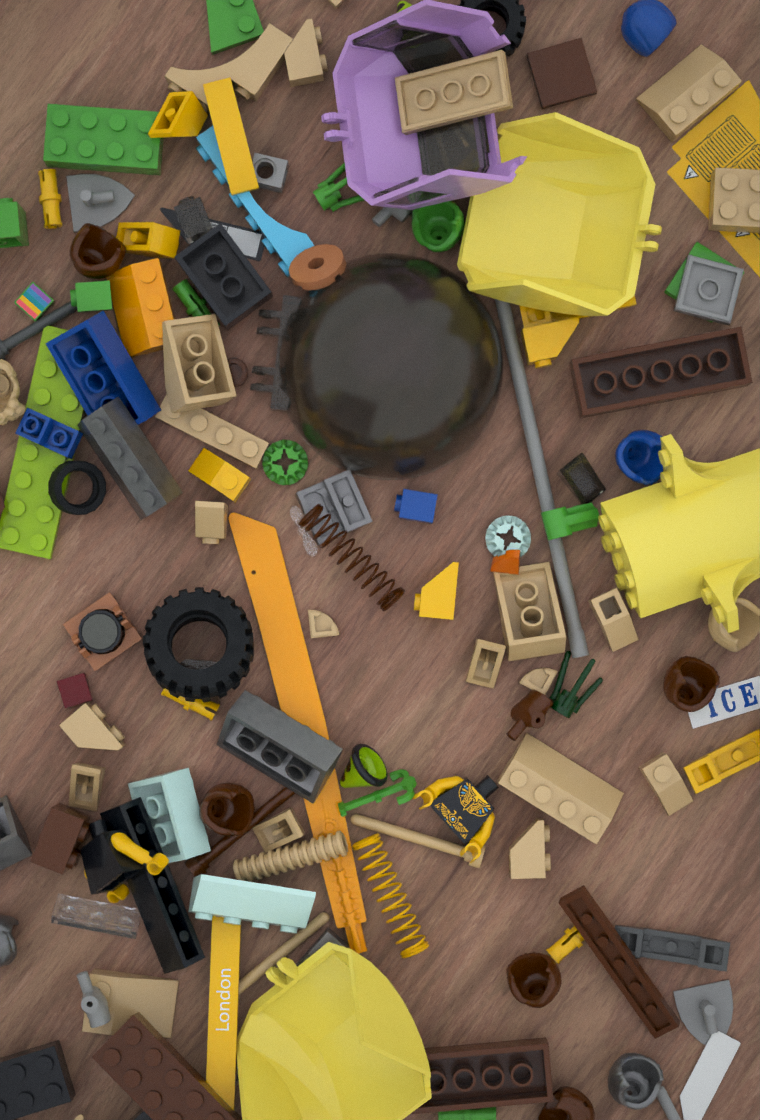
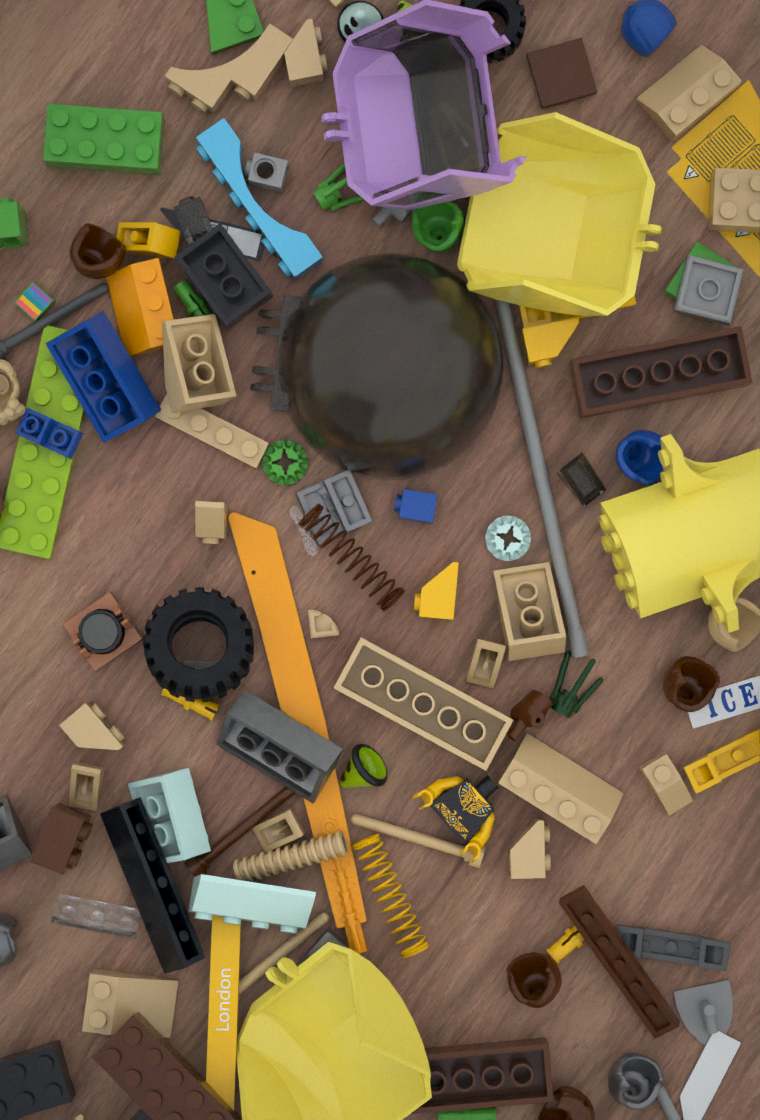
(50, 198): yellow pin -> none
(74, 690): dark red tile -> none
(91, 296): bright green brick -> none
(93, 1001): light grey piece -> none
(96, 199): light grey shield -> none
(98, 487): black tyre -> none
(115, 859): black torso -> none
(129, 458): flat silver slope -> none
(179, 116): yellow slope -> none
(219, 475): yellow slope -> none
(227, 809): reddish brown piece -> none
(230, 136): yellow slope -> none
(238, 371): reddish brown tile -> none
(303, 267): nougat tile -> none
(357, 17): none -> light aqua hat
(407, 783): bright green piece -> none
(423, 703): none -> tan brick
(453, 92): tan tile -> none
(507, 563): orange tile -> none
(539, 679): tan tile -> none
(564, 521): bright green piece -> none
(613, 619): tan slope -> none

